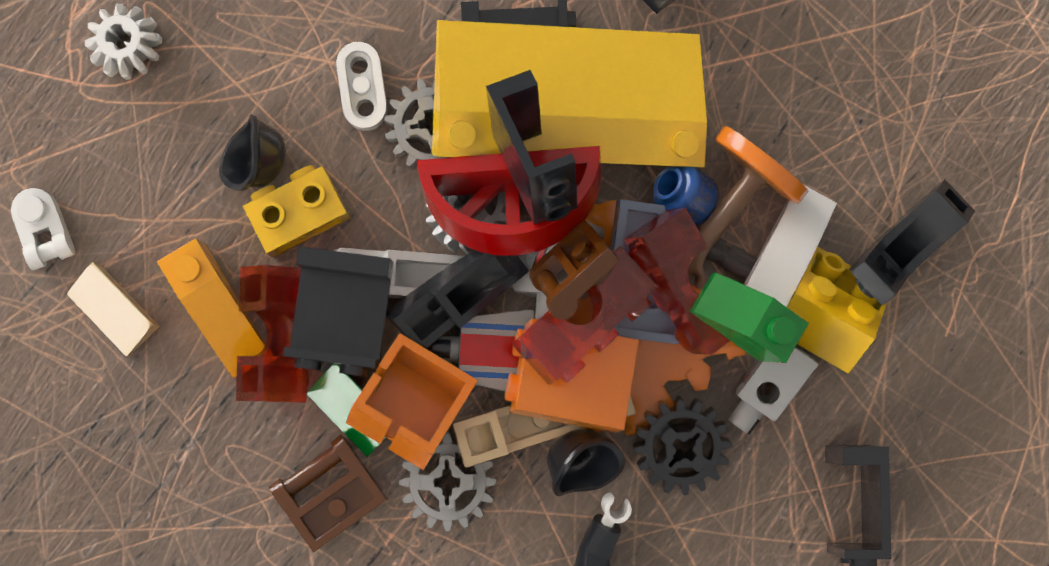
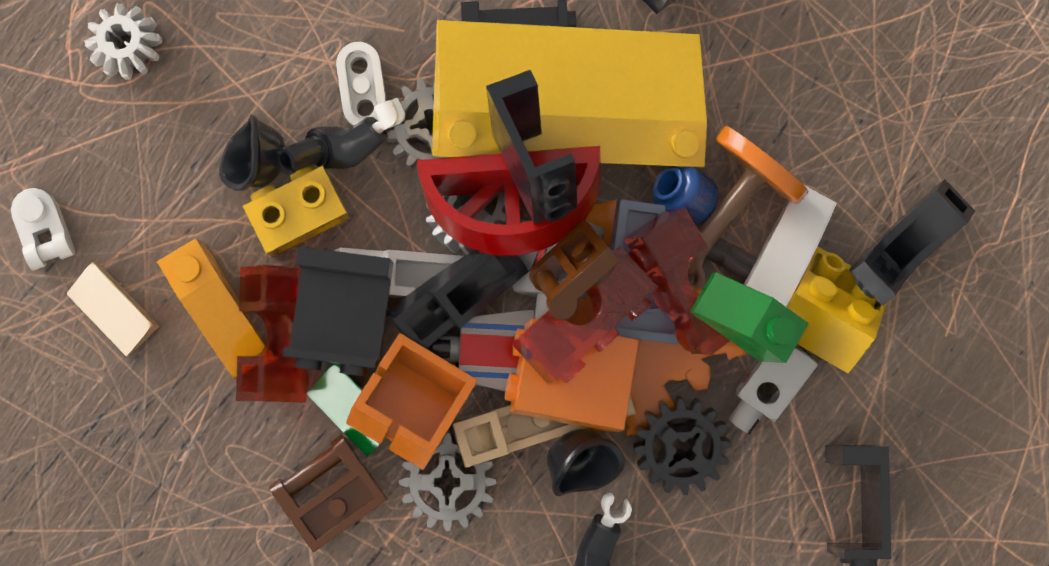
(341, 146): none -> black arm

